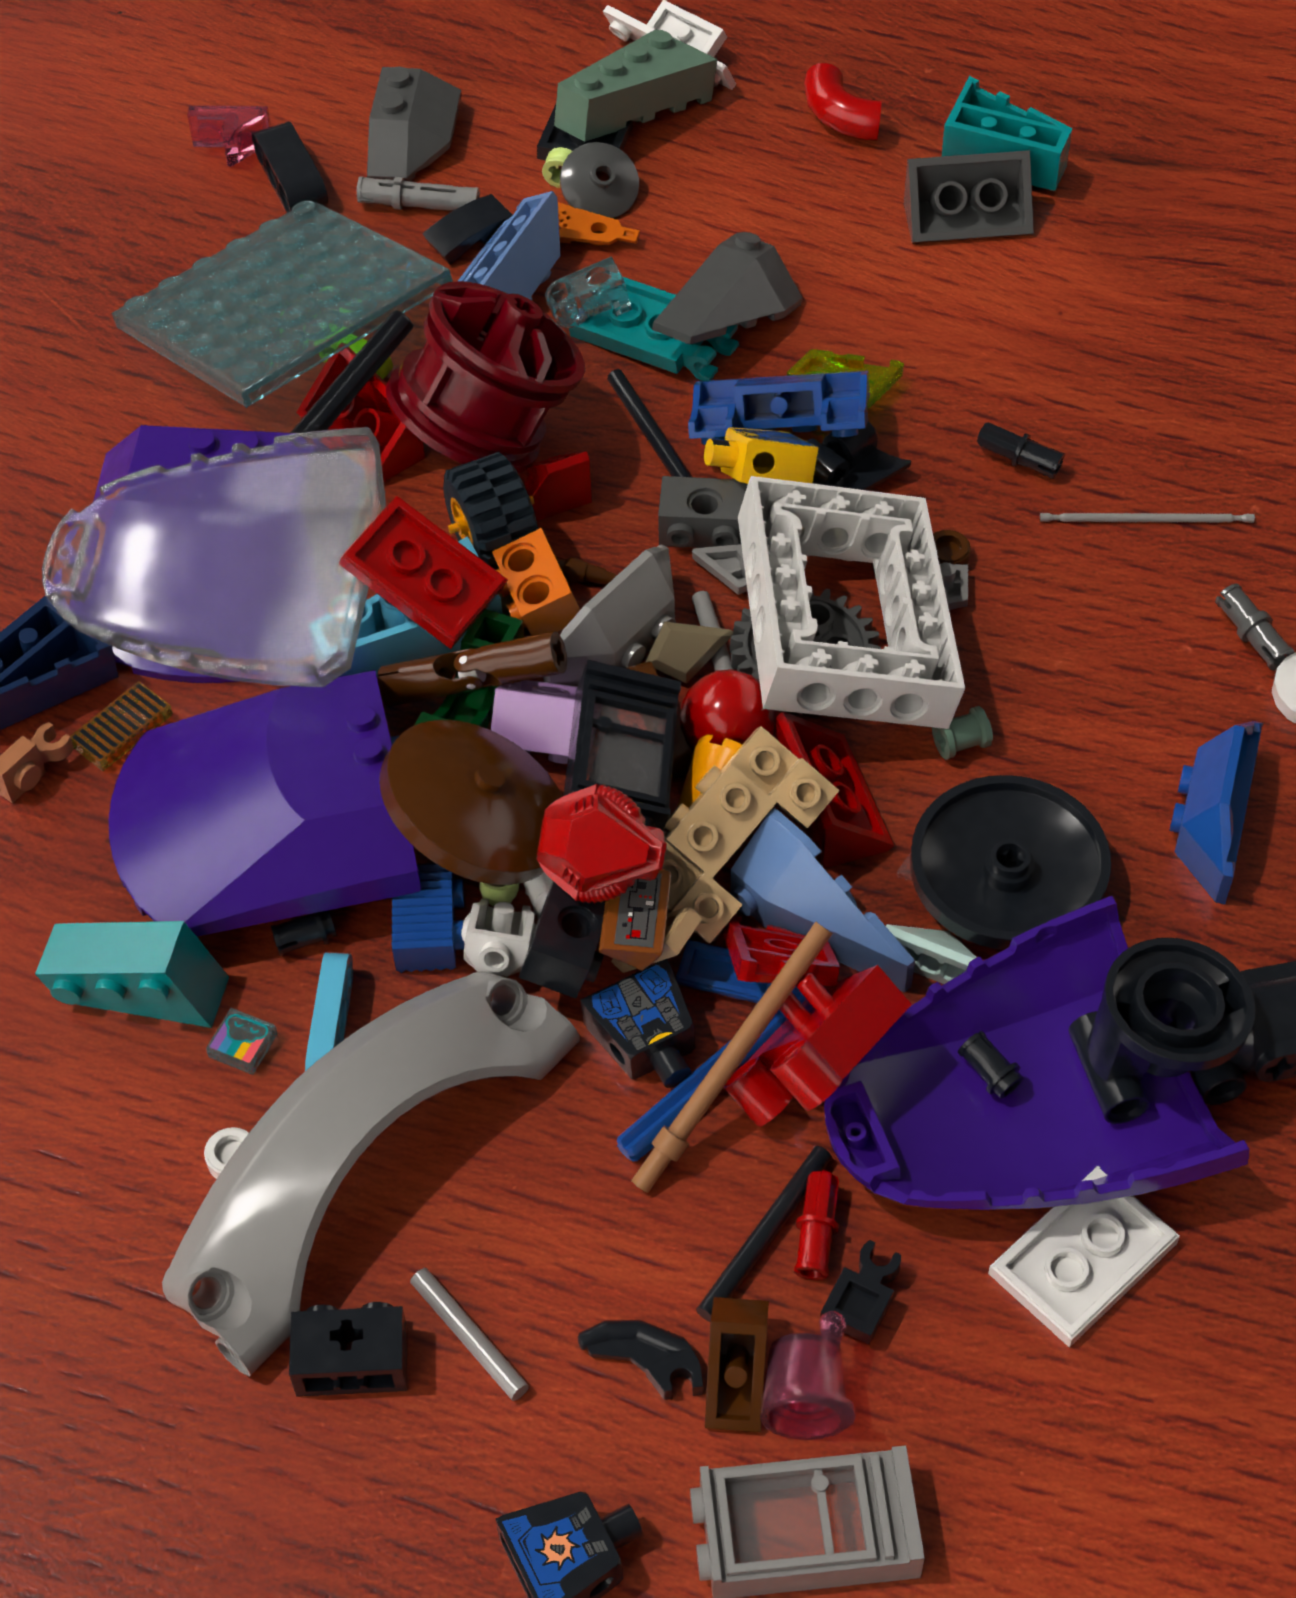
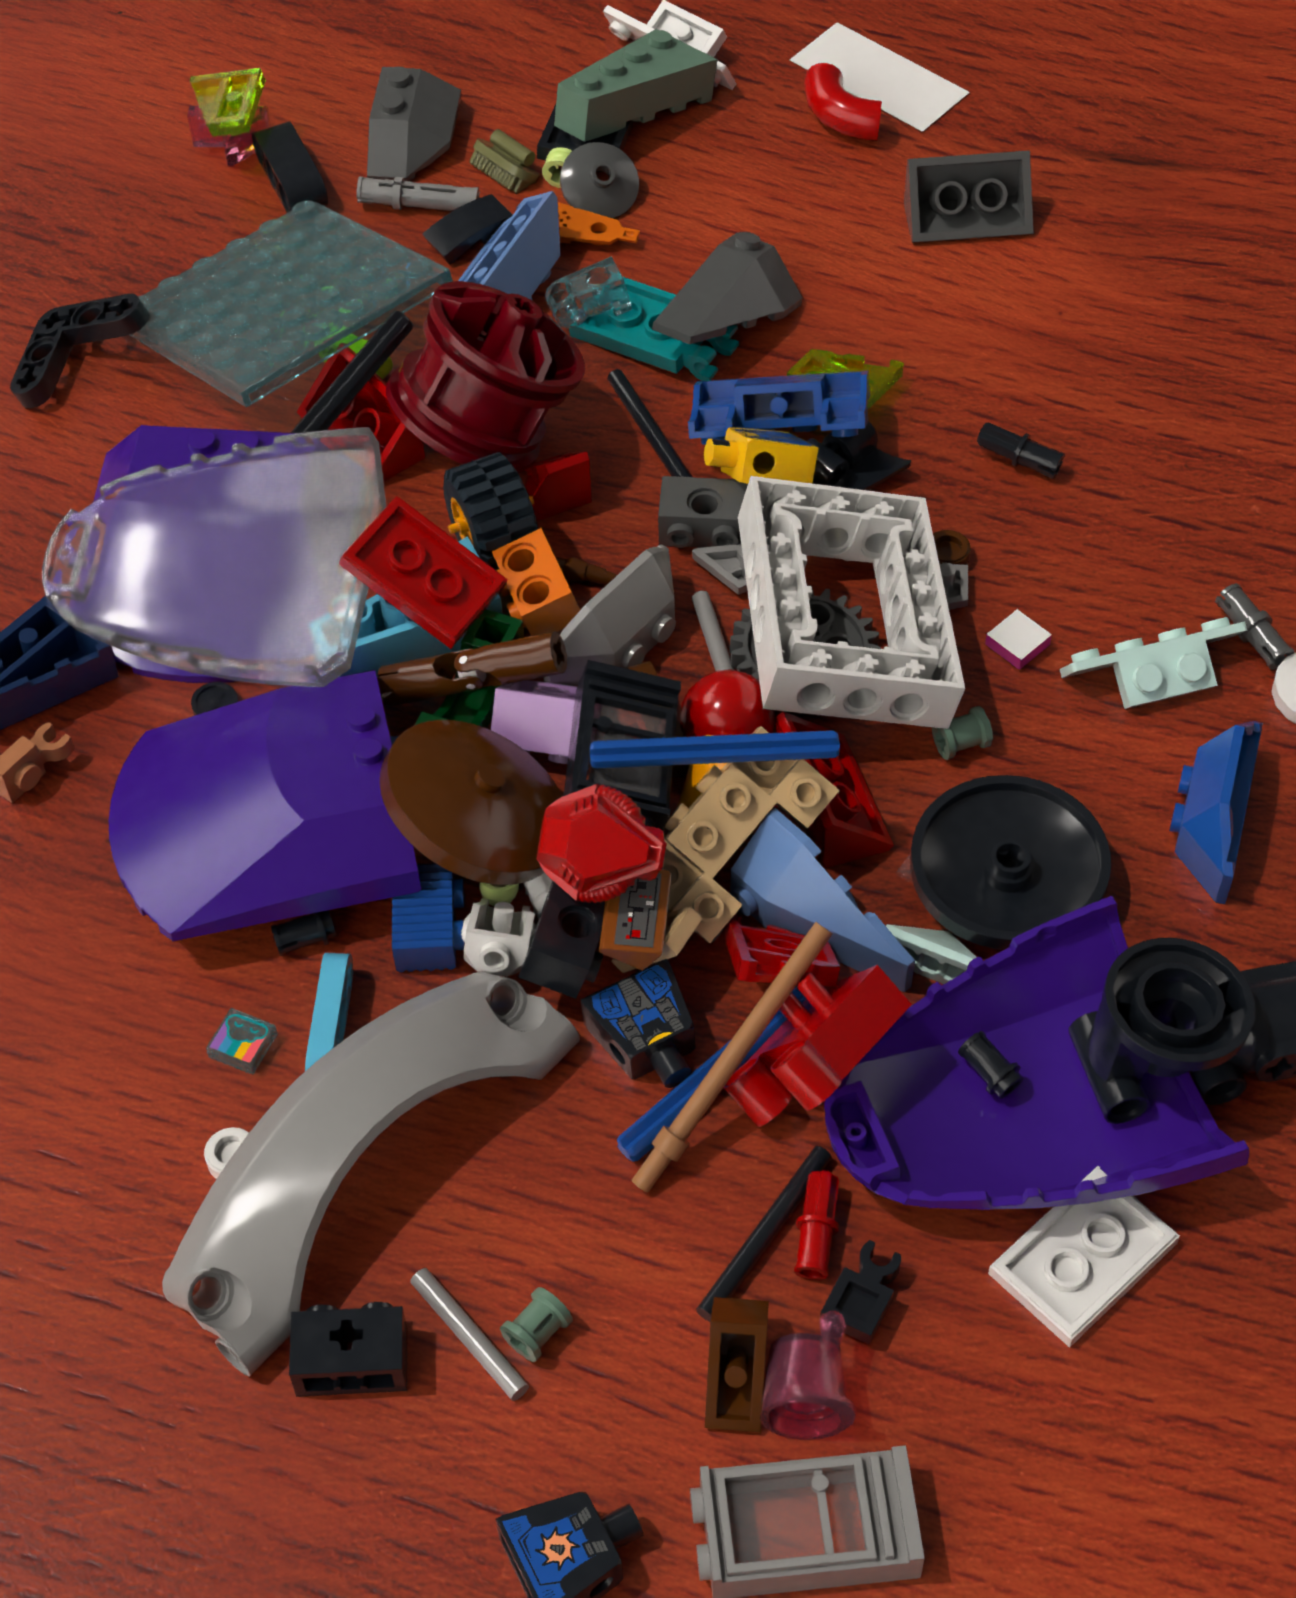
(70, 326): none -> black beam
(120, 725): clear yellow tile -> none
(134, 970): teal wedge -> none
(212, 696): none -> black piece
(229, 99): none -> clear neon green wing
(505, 161): none -> olive piece
(536, 1324): none -> sand green bush
(649, 1347): black piece -> none
(685, 648): dark tan piece -> none
(712, 971): blue tile -> none
(714, 749): none -> blue axle
(882, 75): none -> white sticker
(993, 125): teal wedge -> none
(1018, 639): none -> white tile
(1146, 517): light grey piece -> none
(1160, 669): none -> light aqua bracket

